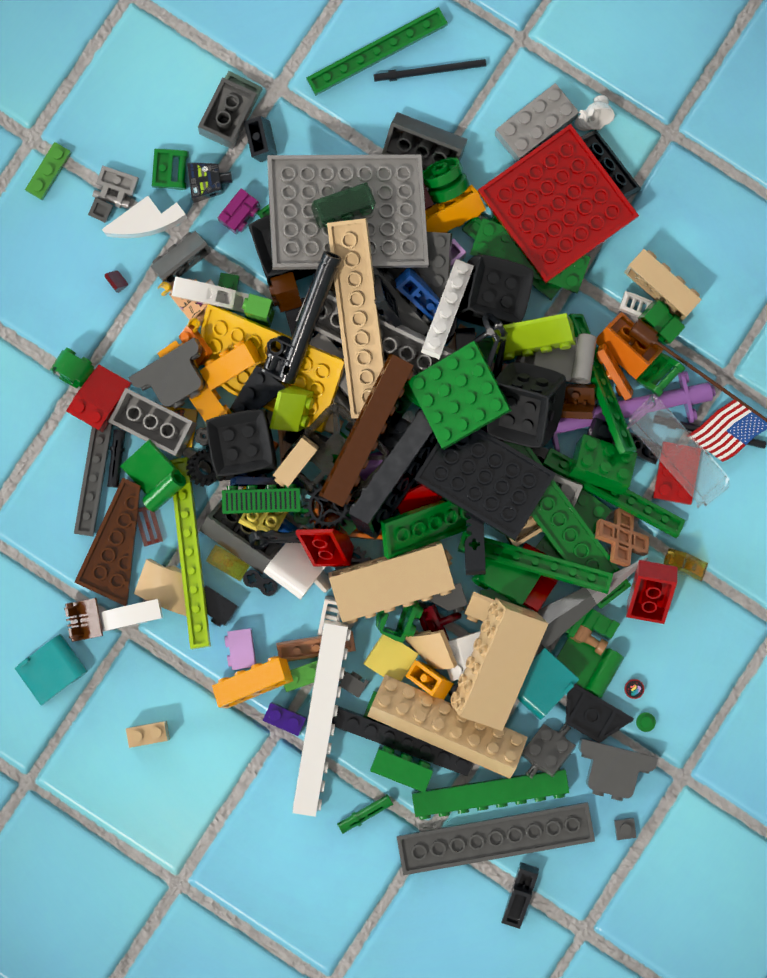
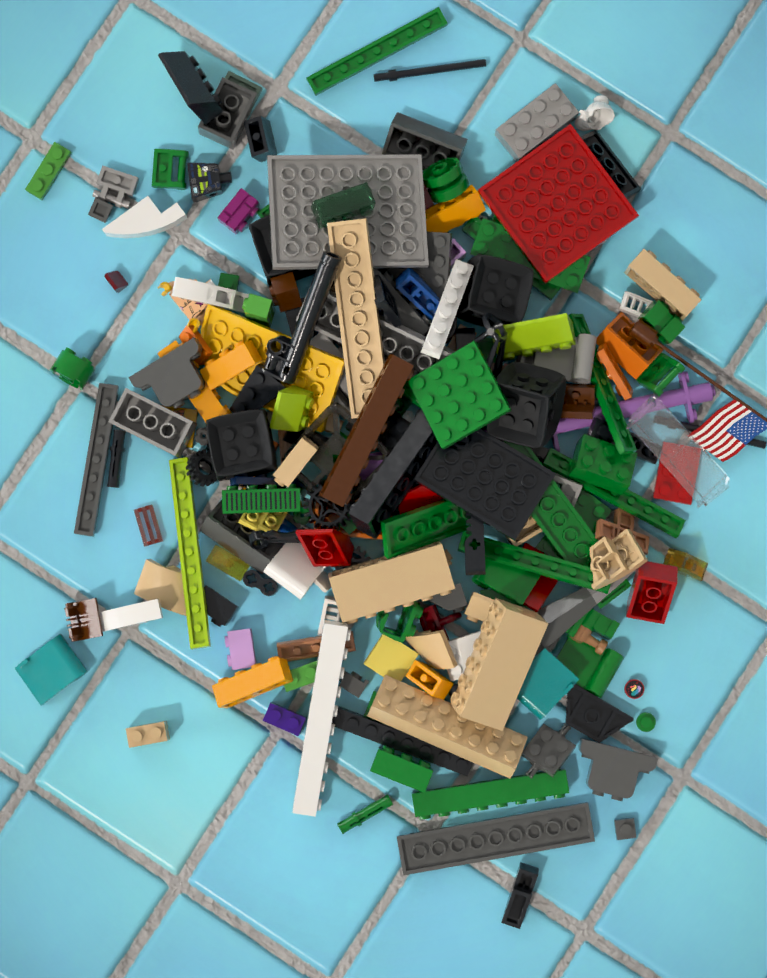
(98, 398): red slope -> none
(111, 554): reddish brown wing -> none
(154, 474): green door -> none
(181, 257): dark grey slope -> none
(192, 84): none -> black slope
(615, 558): none -> tan slope

